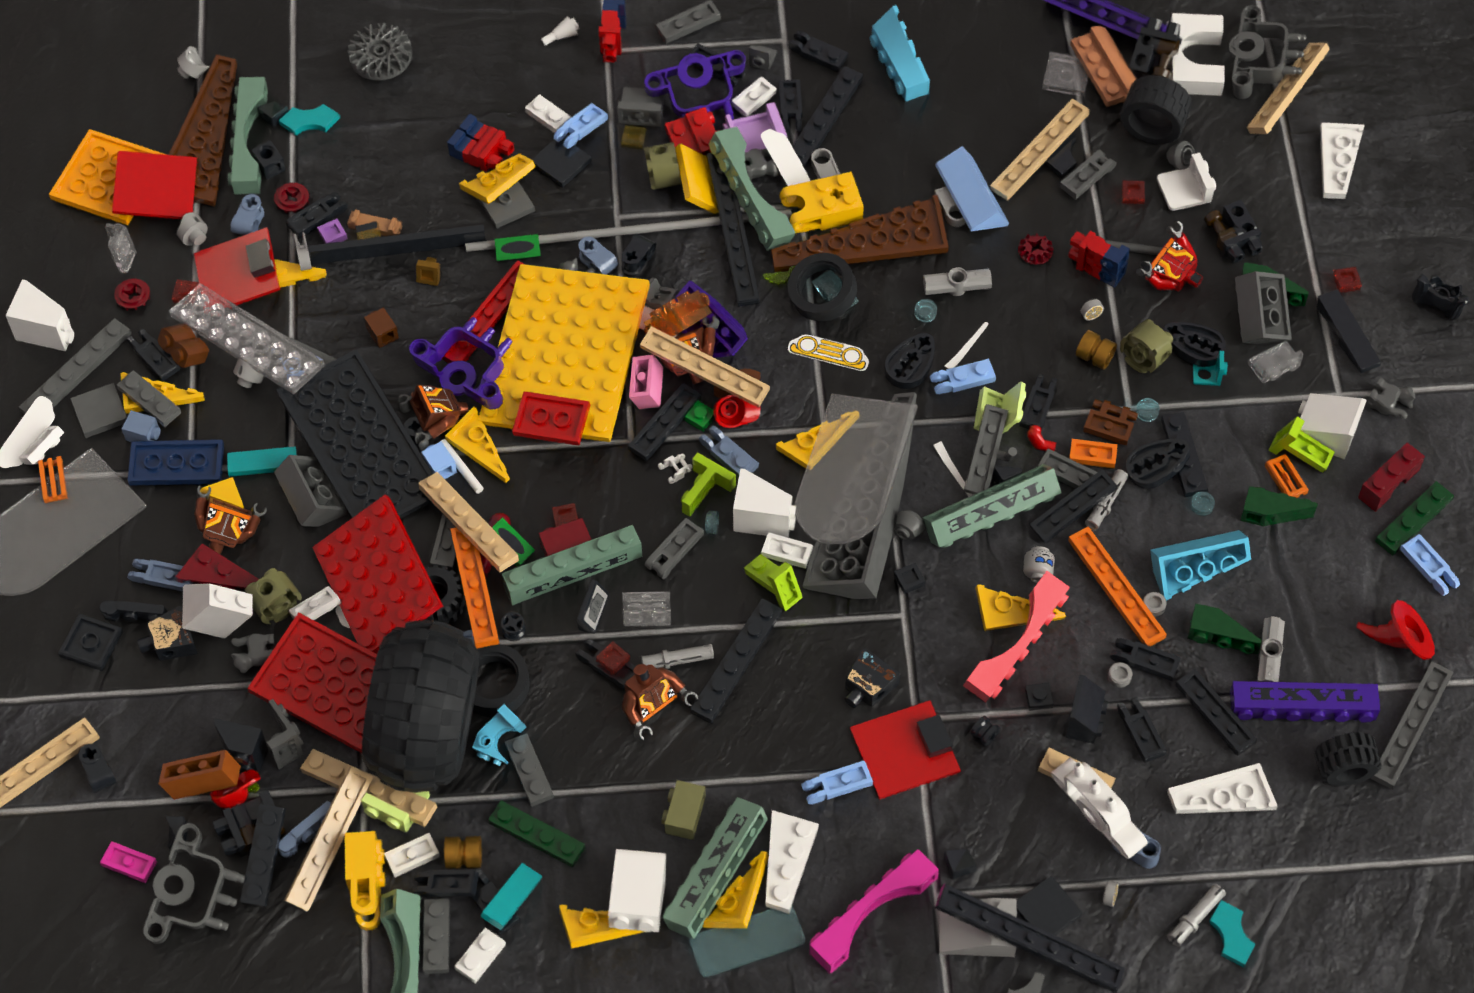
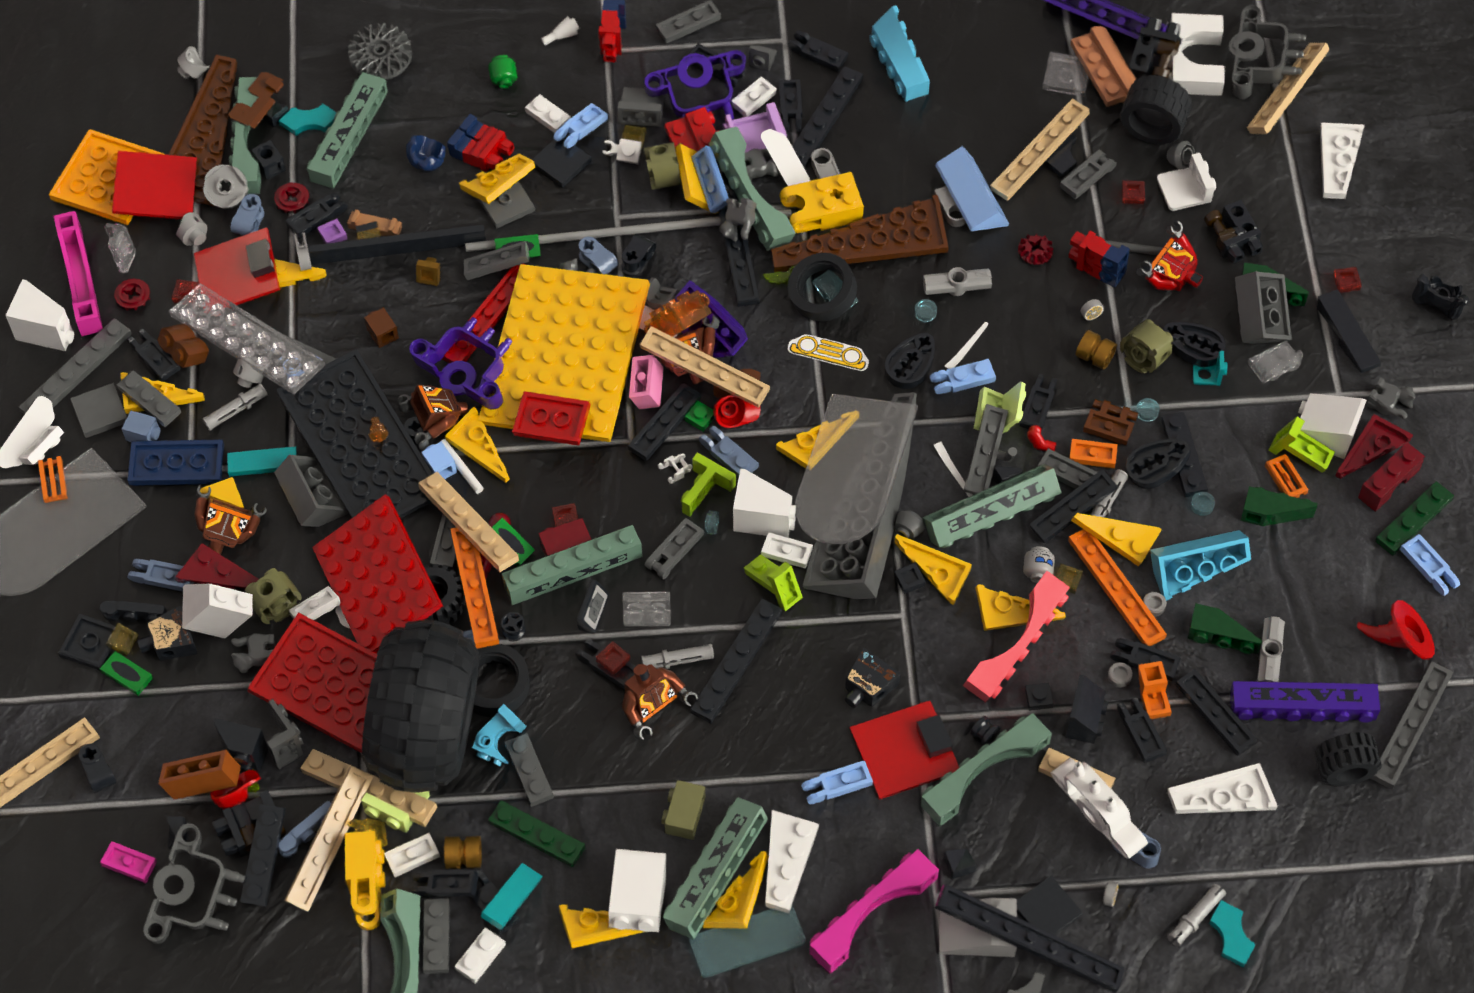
(79, 273): none -> dark pink arch
(122, 639): none -> clear yellow tile
(126, 673): none -> green tile
(213, 184): none -> light grey plate
(243, 401): none -> light grey pin
(263, 87): none -> reddish brown piece
(347, 130): none -> sand green brick
(370, 825): none -> clear yellow plate
(377, 430): none -> clear orange hair
(425, 153): none -> dark blue hair
(496, 260): none -> dark grey plate
(502, 71): none -> green head
(626, 151): none -> white plate
(710, 179): none -> medium blue tile
(738, 215): none -> dark grey animal
(941, 569): none -> yellow wing
(1022, 740): none -> sand green arch
(1069, 576): none -> clear yellow tile
(1124, 537): none -> yellow wing
(1153, 689): none -> orange slope
(1374, 442): none -> dark red wing

